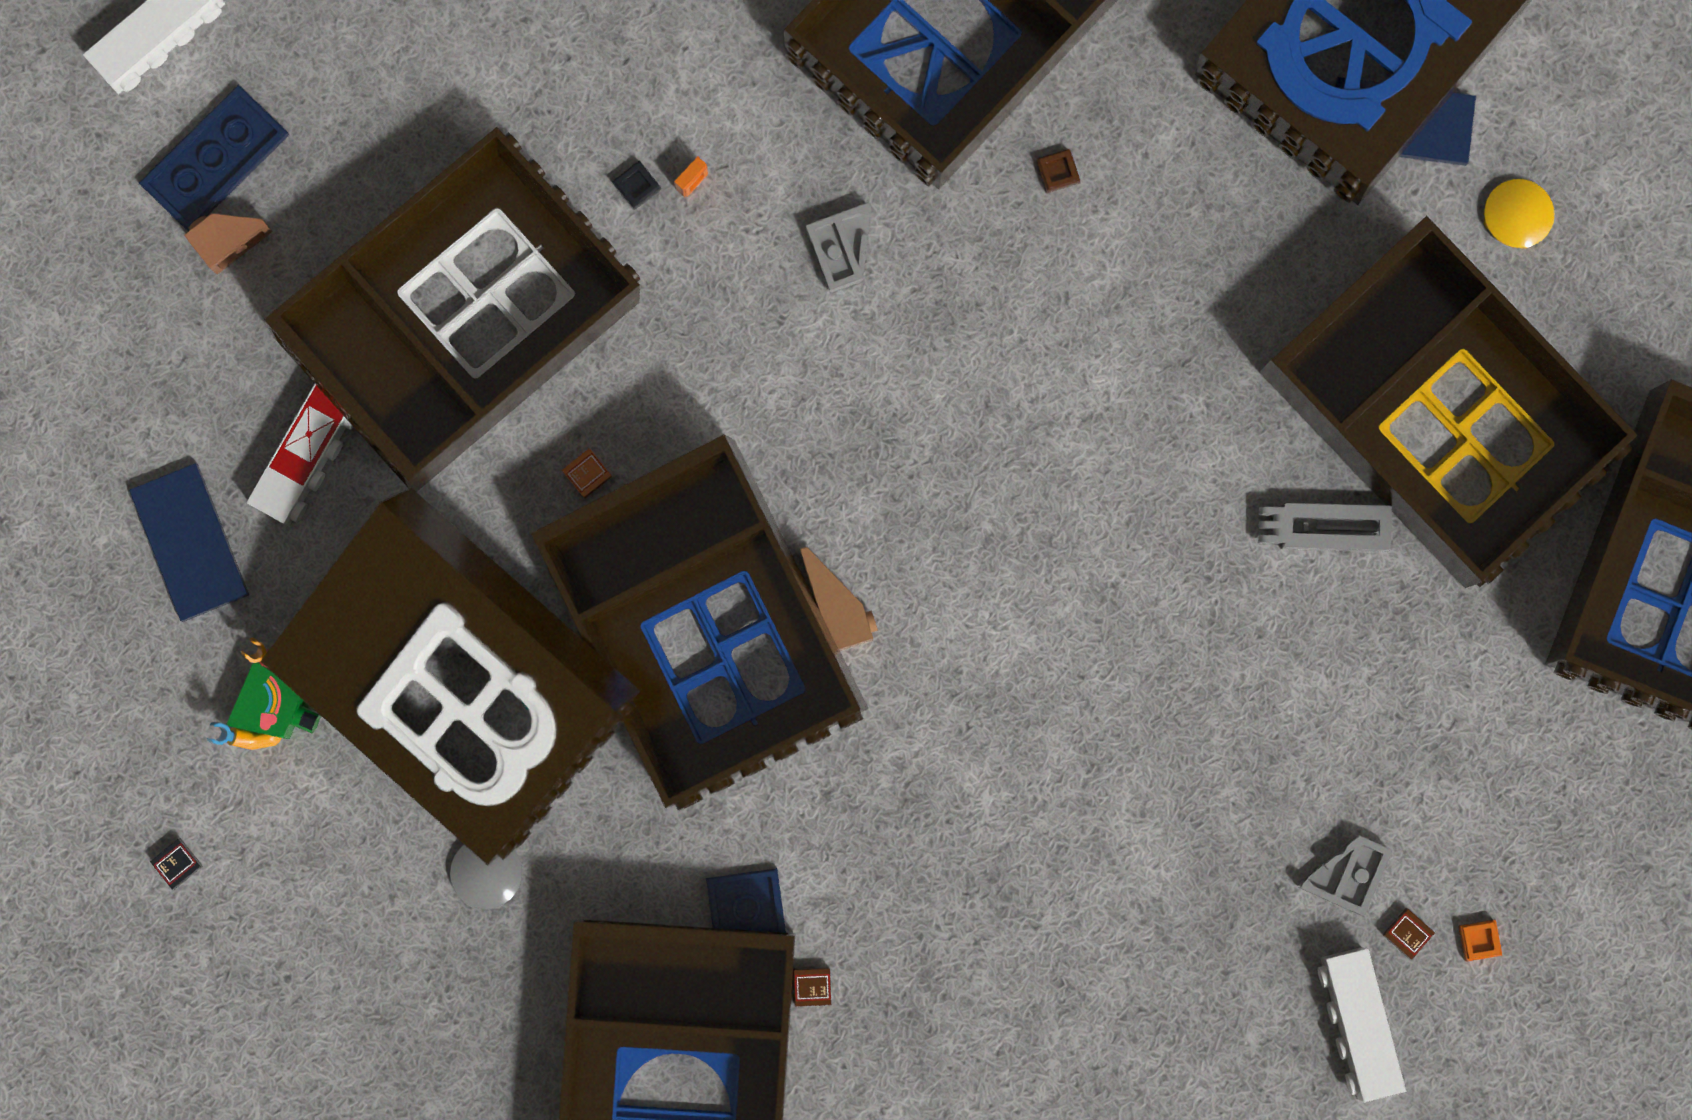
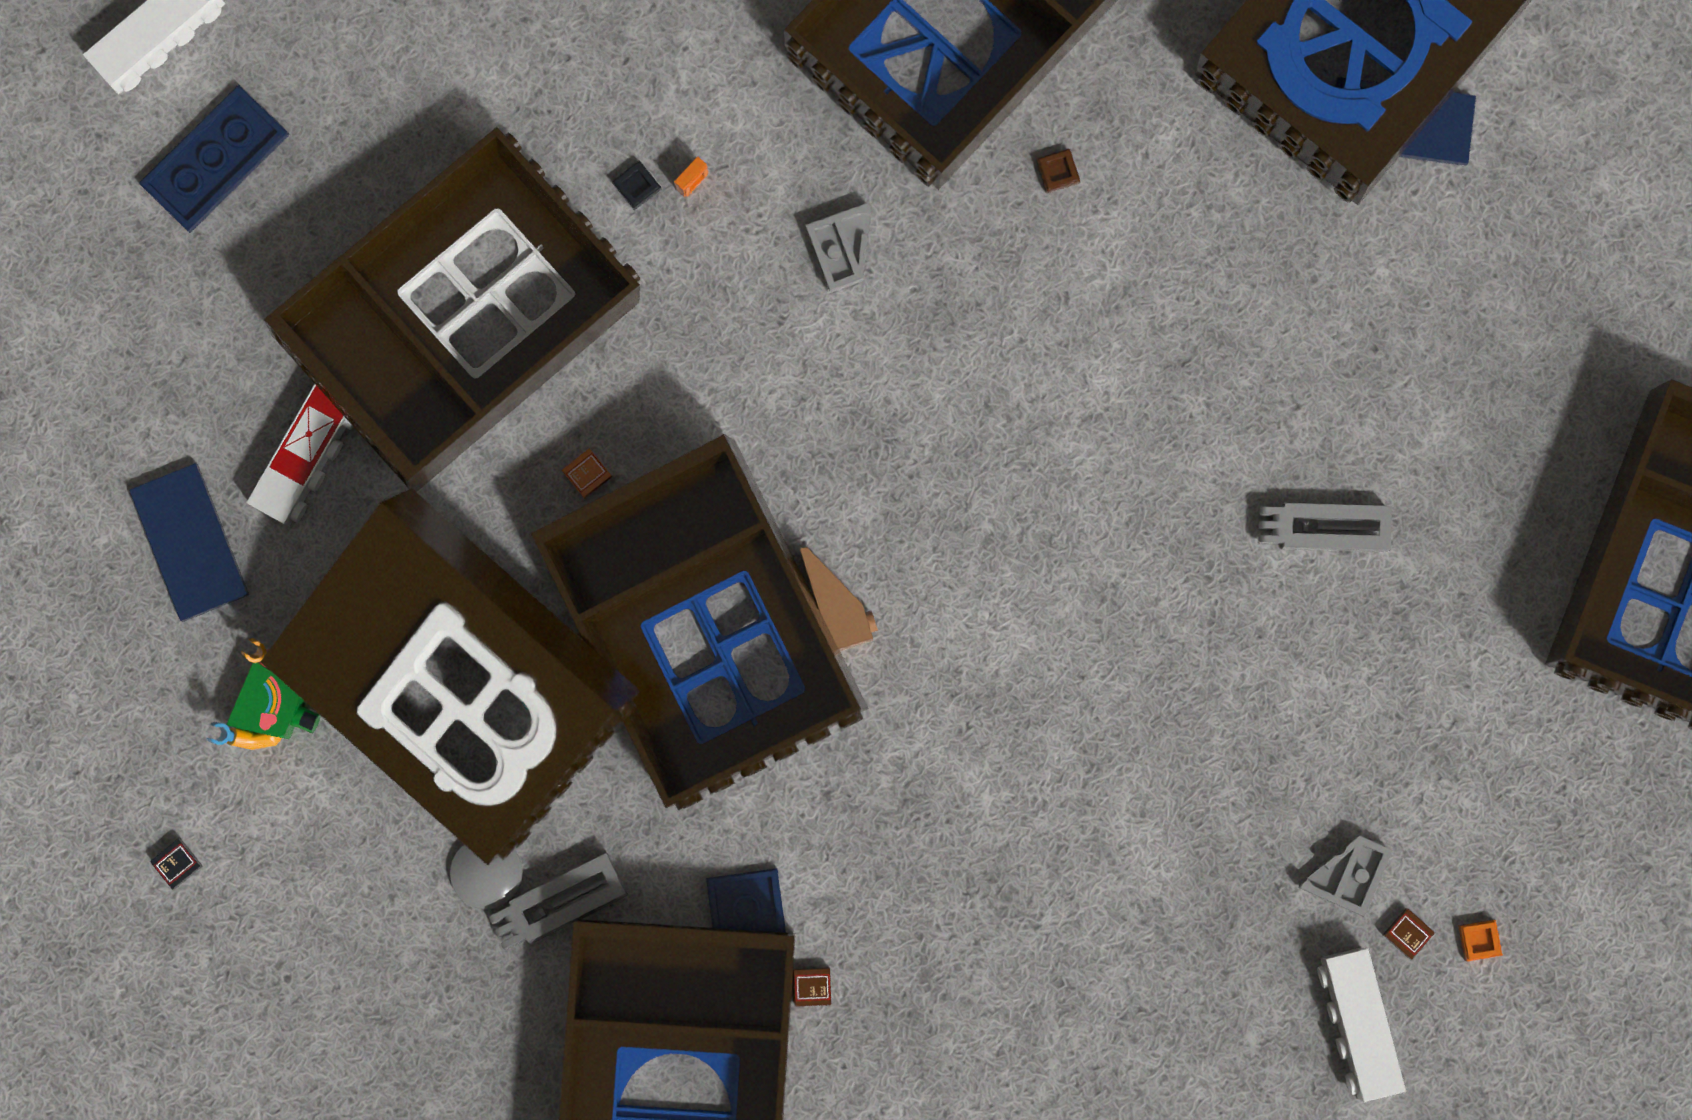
(225, 238): nougat slope -> none
(572, 896): none -> light grey hinge
(1388, 347): dark brown panel -> none
(1519, 213): yellow dish -> none

